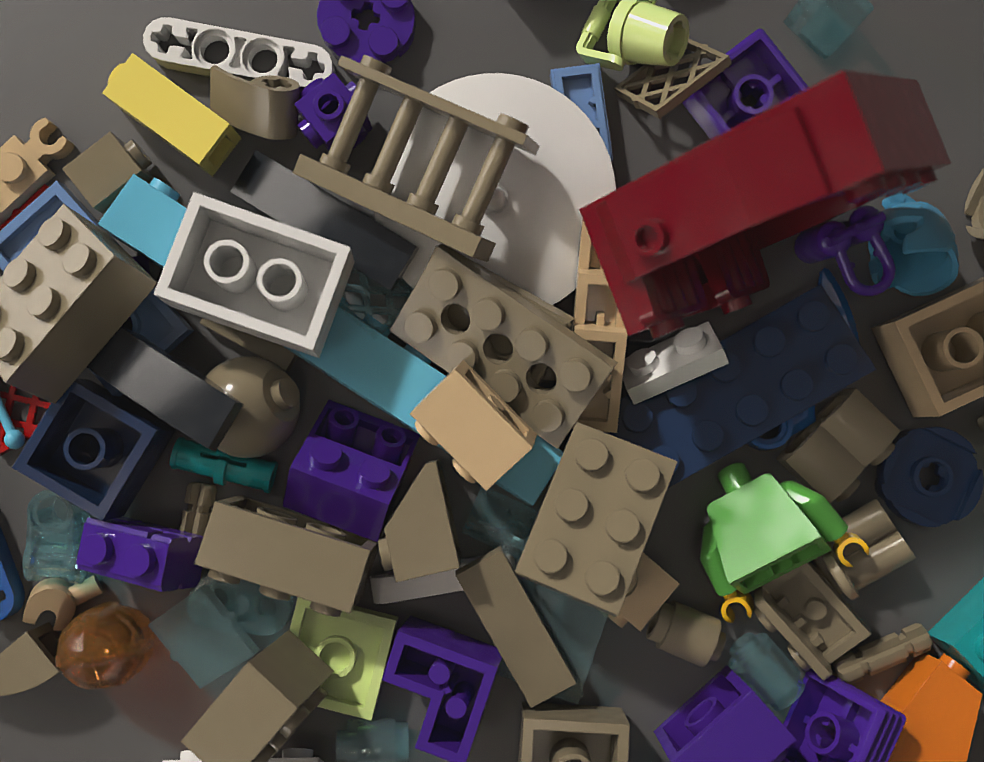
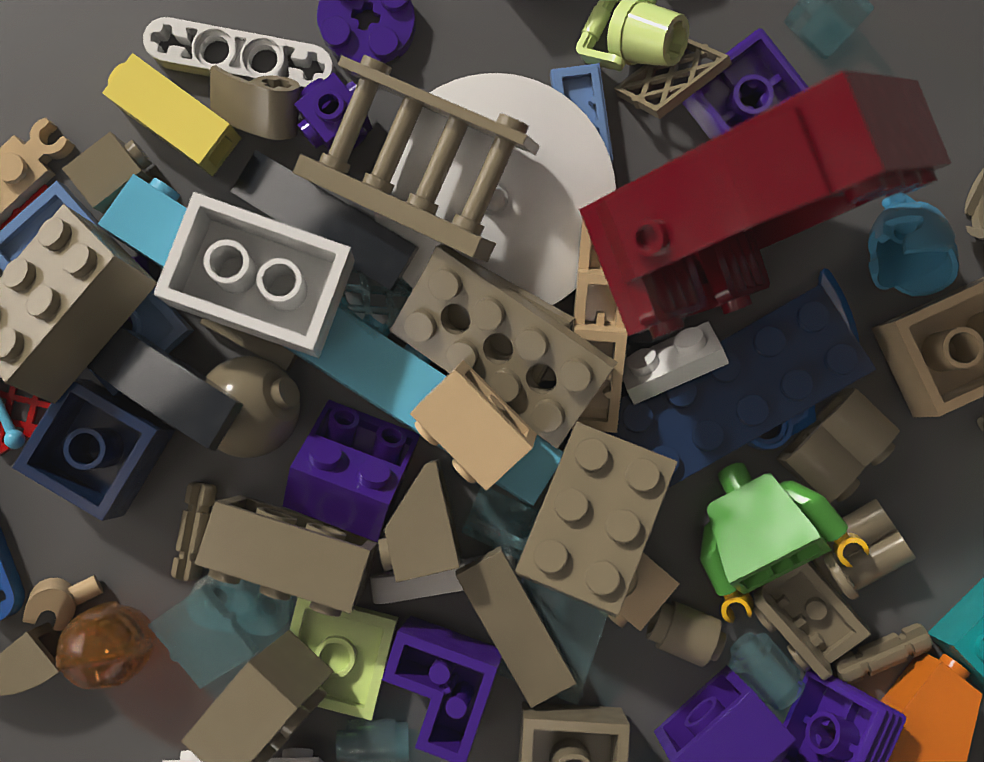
(51, 542): clear light blue piece -> none
(140, 553): dark purple brick -> none
(223, 467): teal pin -> none
(846, 231): dark purple piece -> none
(957, 468): dark blue plate -> none

